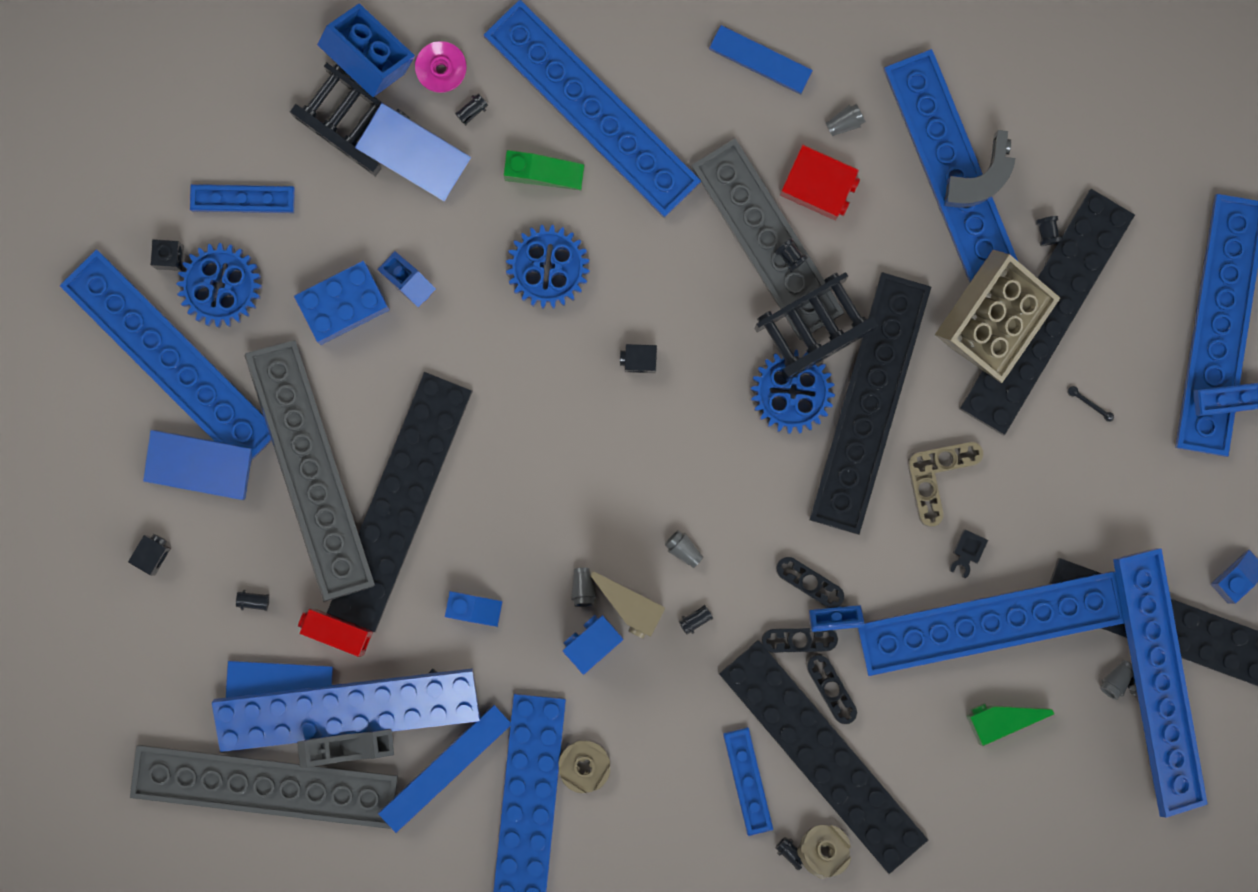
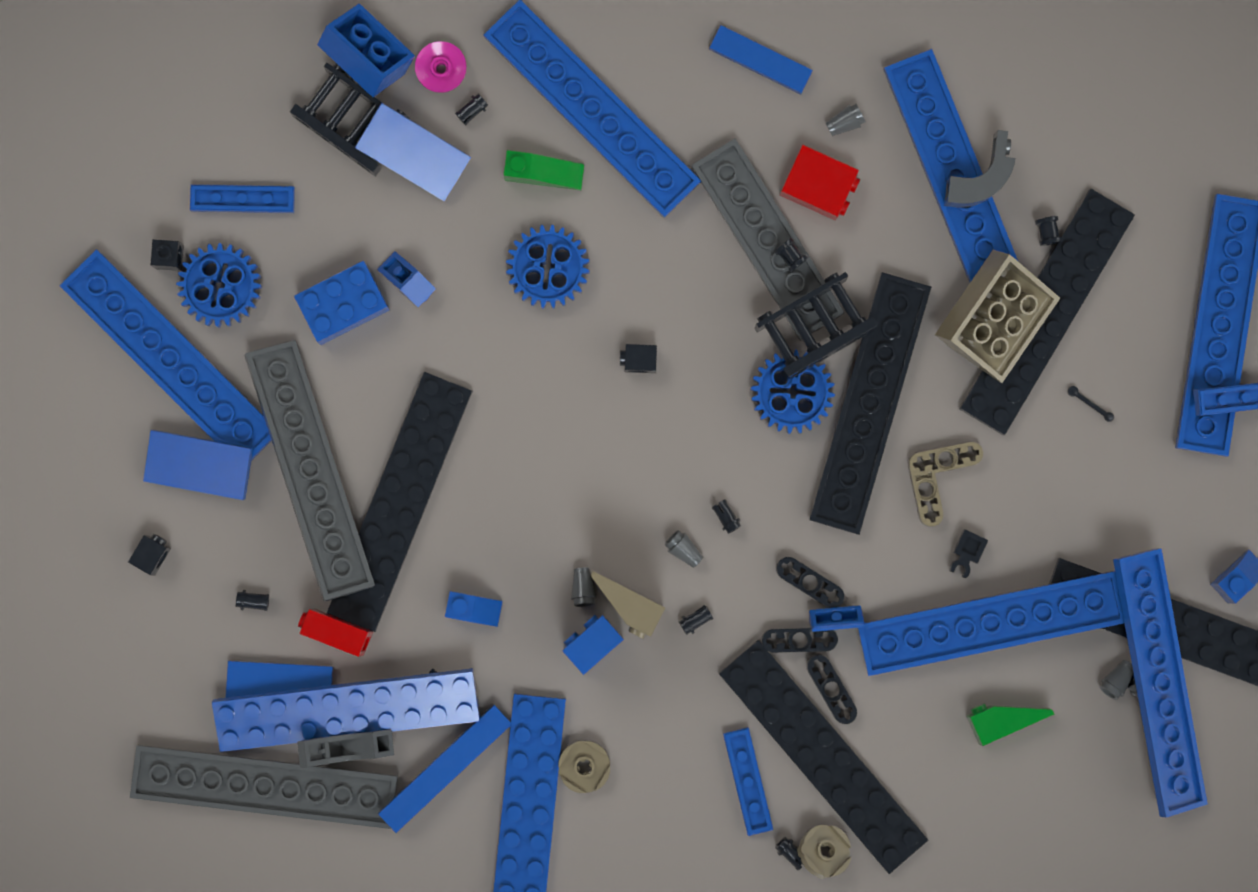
(727, 517): none -> black pin

